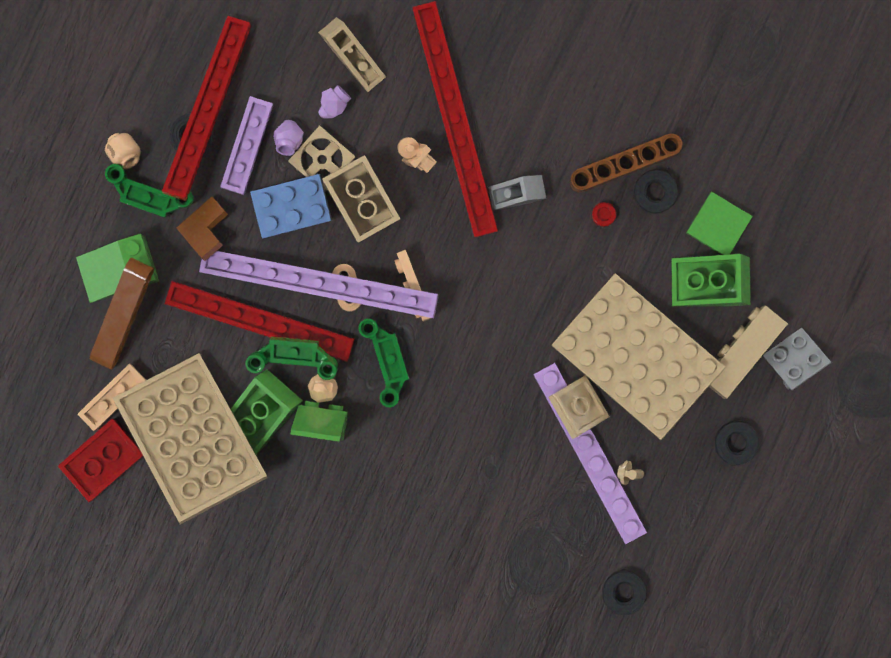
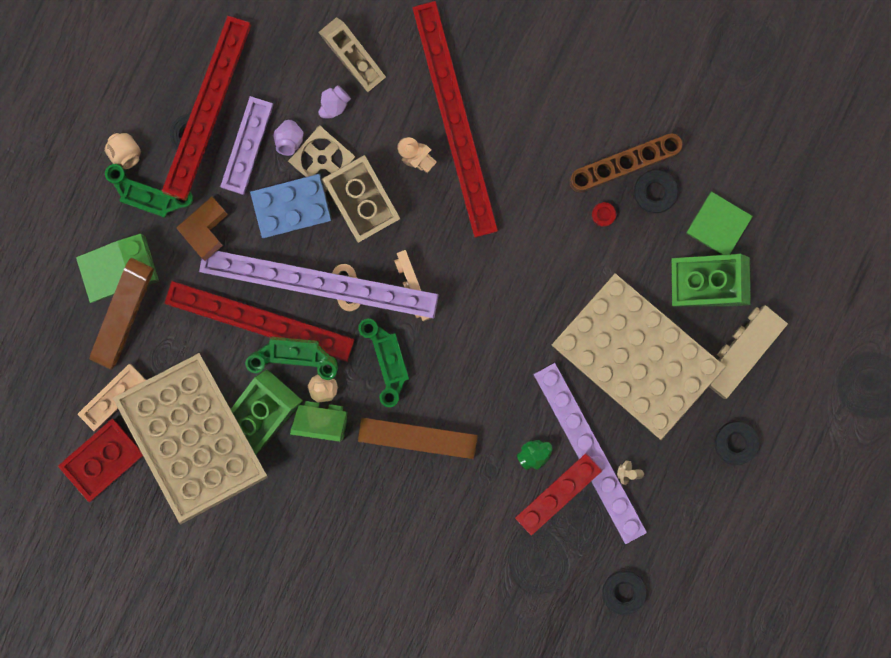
(417, 438): none -> dark orange beam
(517, 192): light grey slope -> none
(534, 454): none -> green rock
(558, 494): none -> red plate
(578, 407): tan tile -> none
(796, 359): light grey hinge -> none

